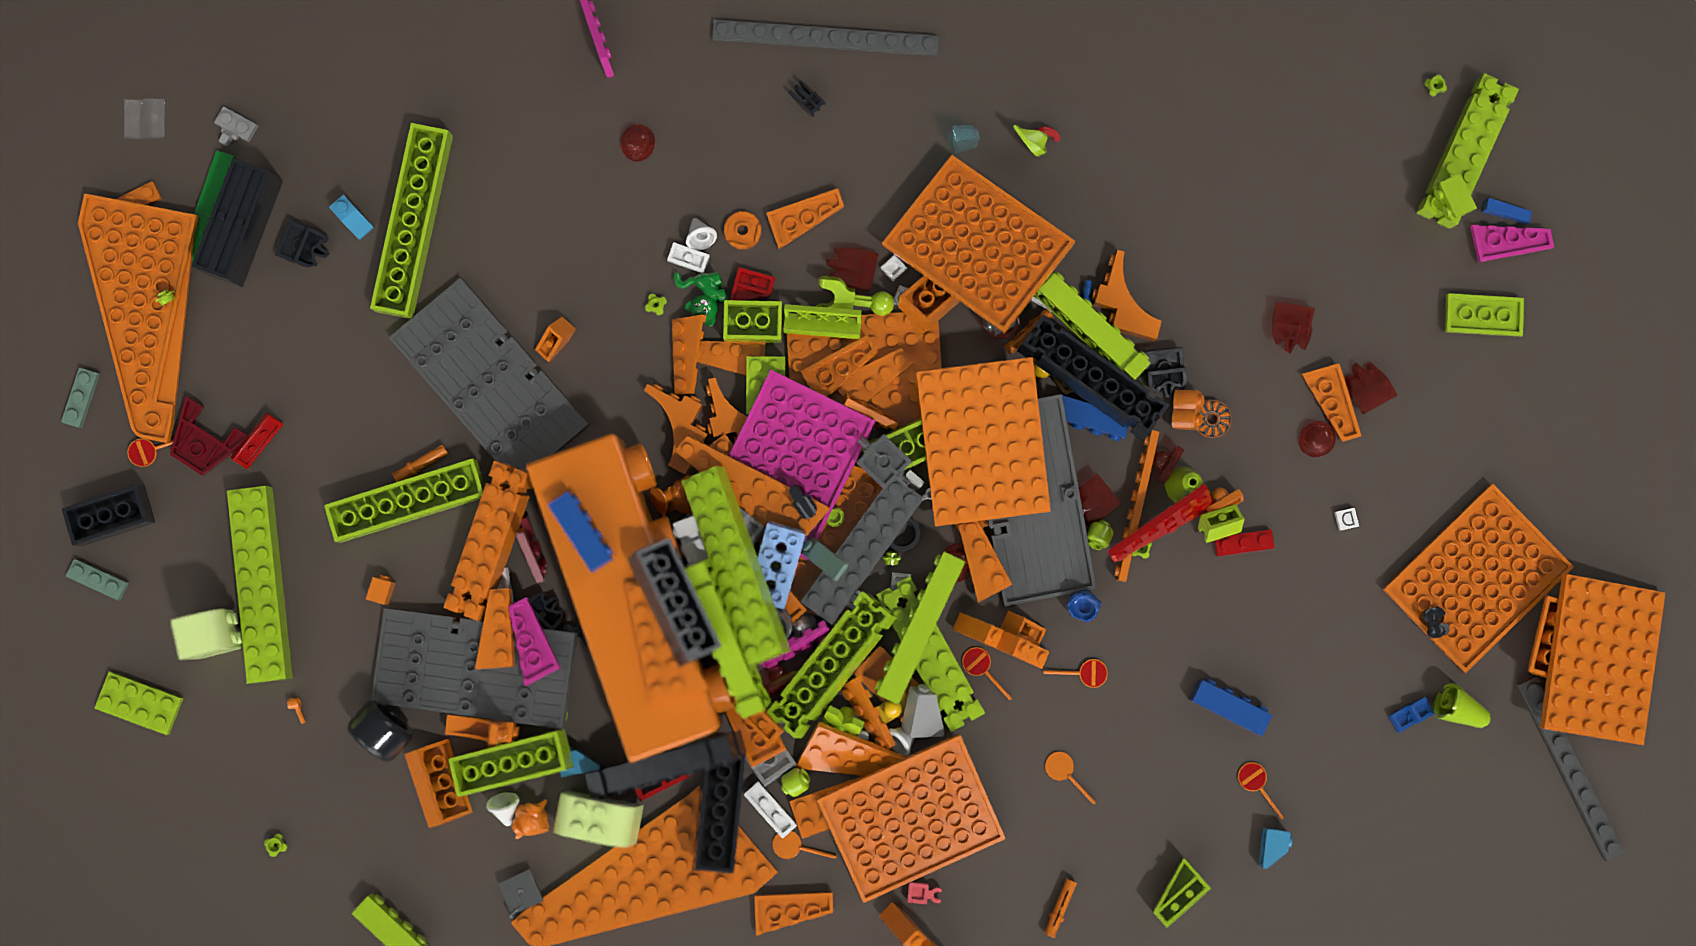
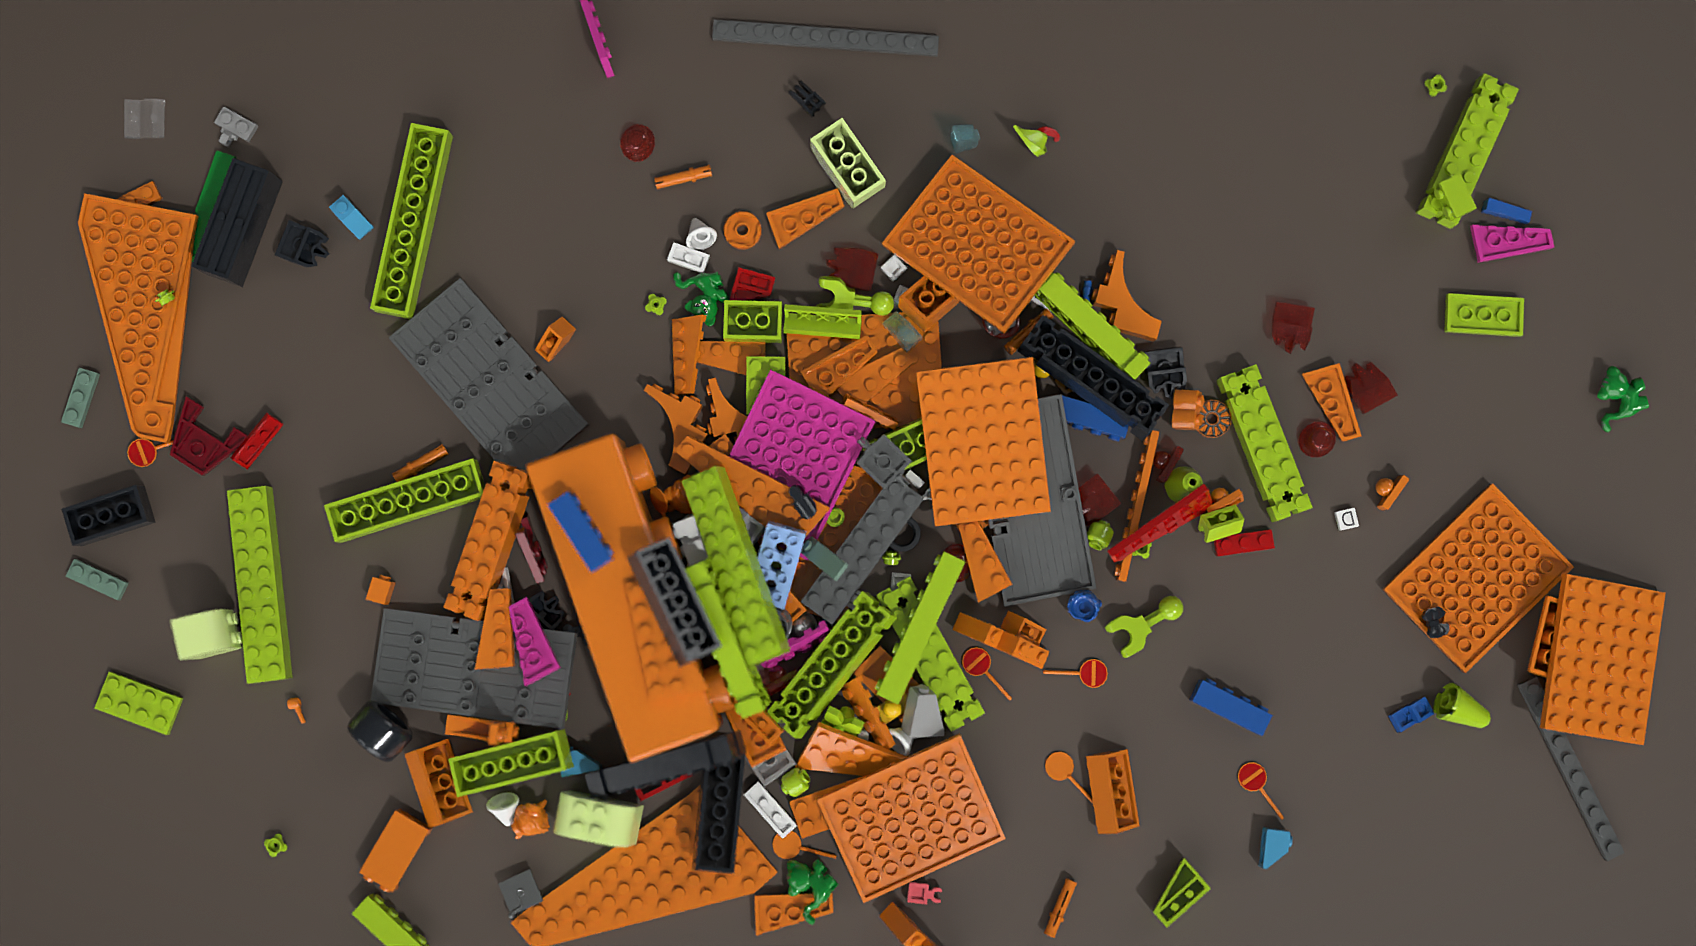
(394, 850): none -> orange panel
(684, 176): none -> orange pin
(800, 879): none -> green animal
(847, 163): none -> yellowish green brick
(902, 331): none -> clear light blue slope
(1112, 791): none -> orange slope
(1139, 627): none -> lime piece
(1264, 443): none -> lime brick
(1390, 490): none -> orange tile
(1615, 387): none -> green animal

